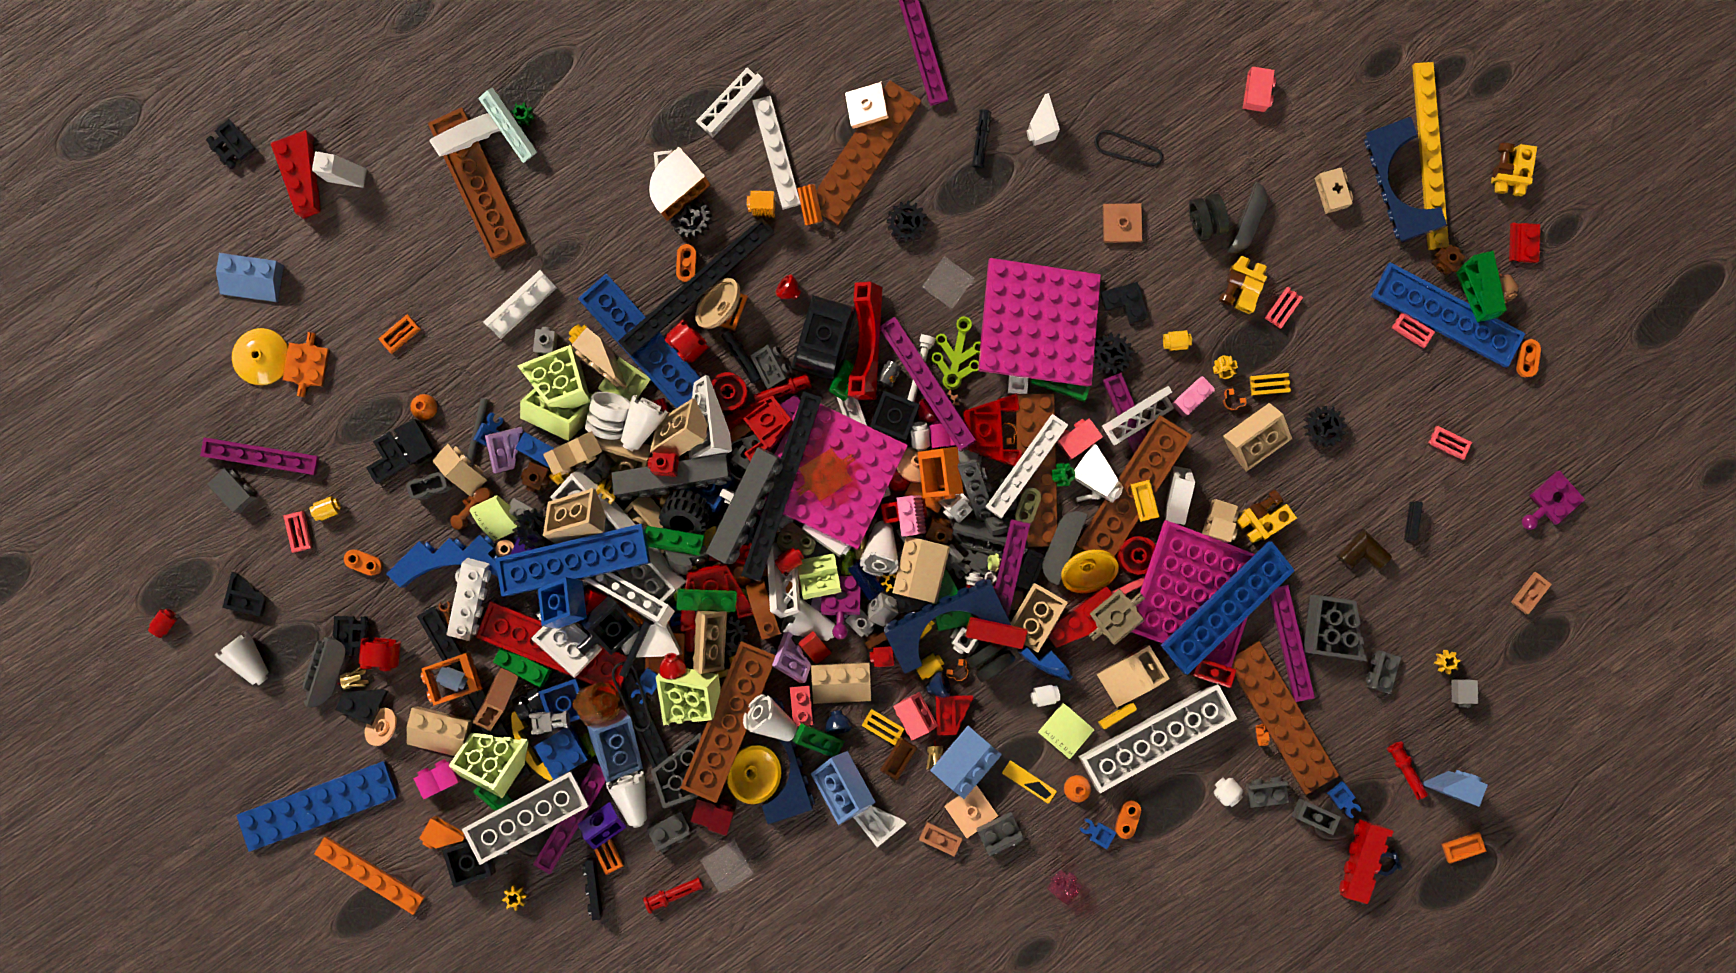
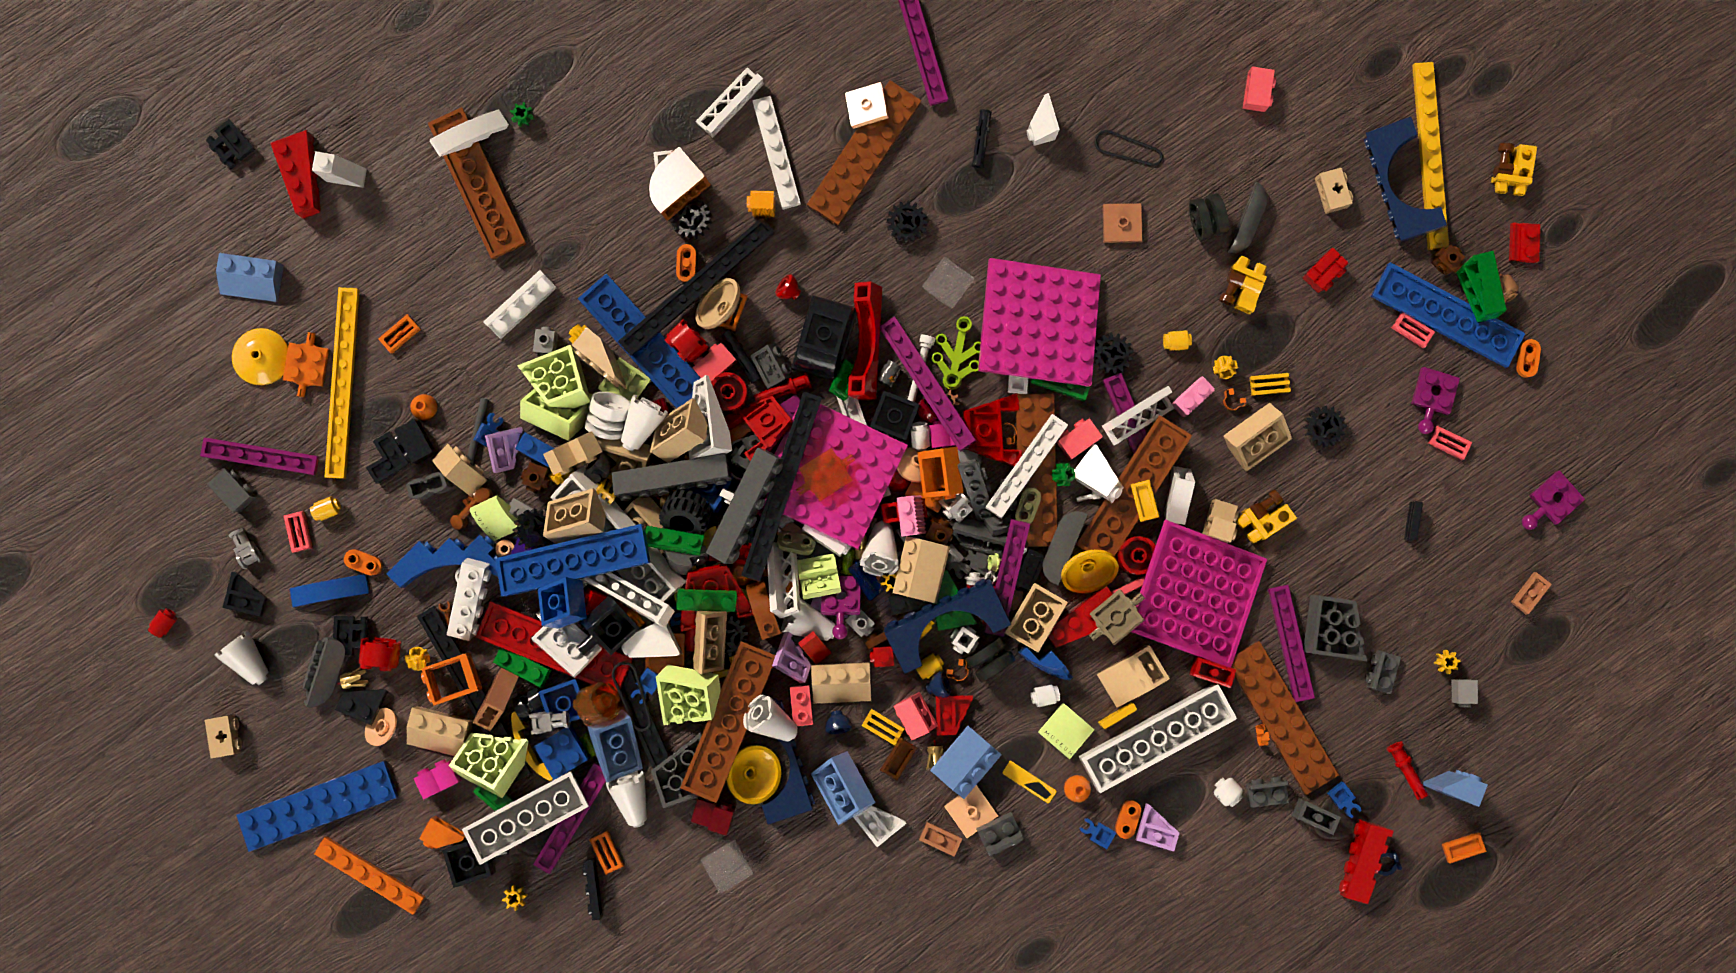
(217, 744): none -> tan brick
(245, 550): none -> light grey connector
(329, 590): none -> blue slope
(342, 383): none -> yellow plate
(417, 658): none -> yellow gear
(451, 678): sand blue brick -> none
(507, 125): light aqua plate -> none
(602, 825): dark purple brick -> none
(635, 648): black bar -> none
(664, 897): red pin -> none
(669, 467): red brick -> none
(669, 831): dark grey bracket -> none
(672, 667): red brick -> none
(715, 362): none -> coral brick
(789, 560): red brick -> none
(810, 204): orange tile -> none
(818, 740): green plate -> none
(882, 609): light grey brick -> none
(996, 633): red tile -> none
(1064, 886): clear pink brick -> none
(1130, 298): black plate -> none
(1156, 830): none -> lavender wing
(1227, 608): blue plate -> none
(1293, 294): coral tile -> none
(1325, 270): none -> red brick
(1364, 546): dark brown brick -> none
(1424, 398): none -> magenta plate

